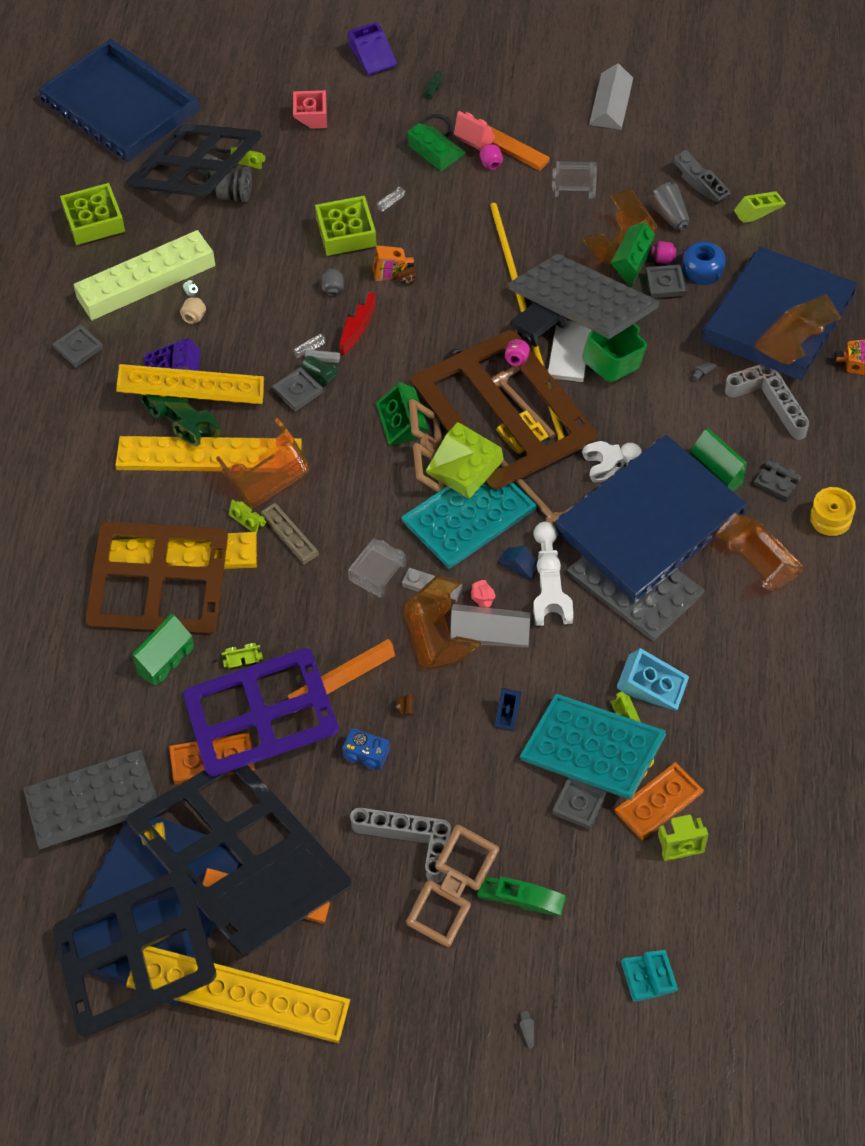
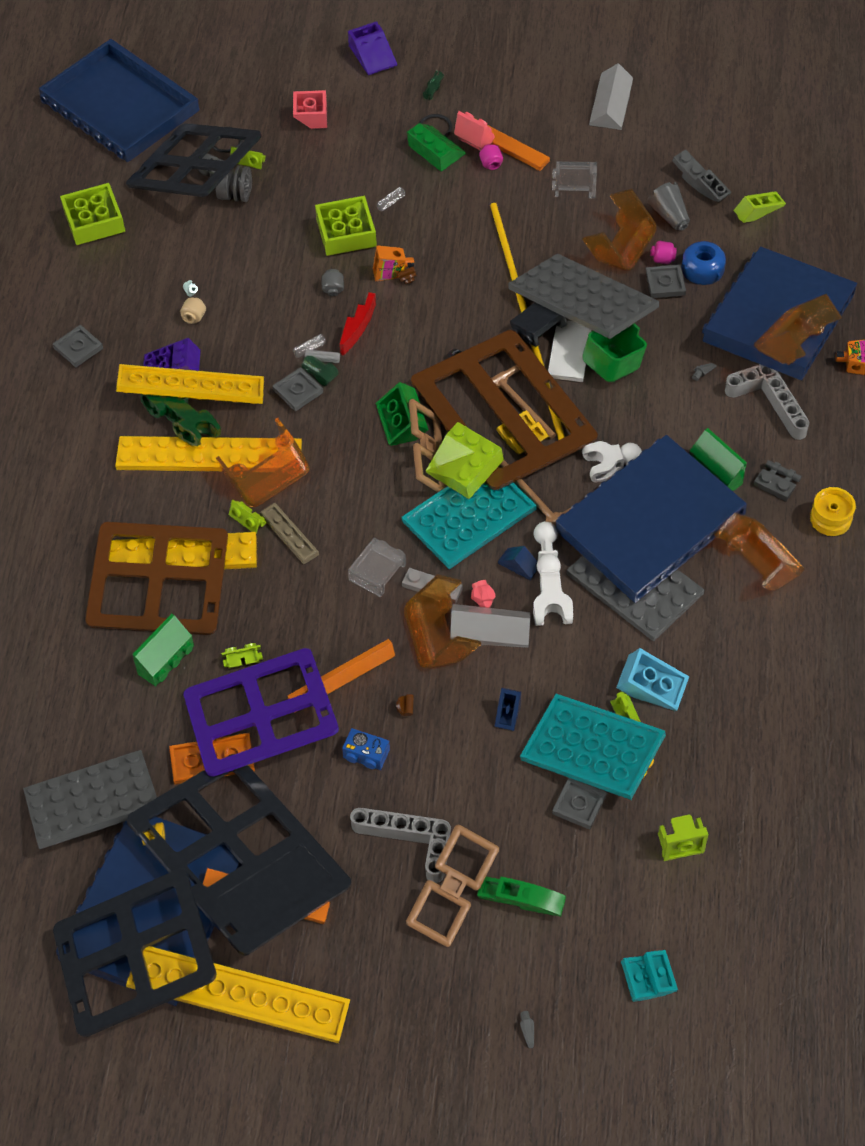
(144, 275): yellowish green brick -> none
(517, 352): dark pink head -> none
(633, 252): green slope -> none
(659, 801): orange tile -> none

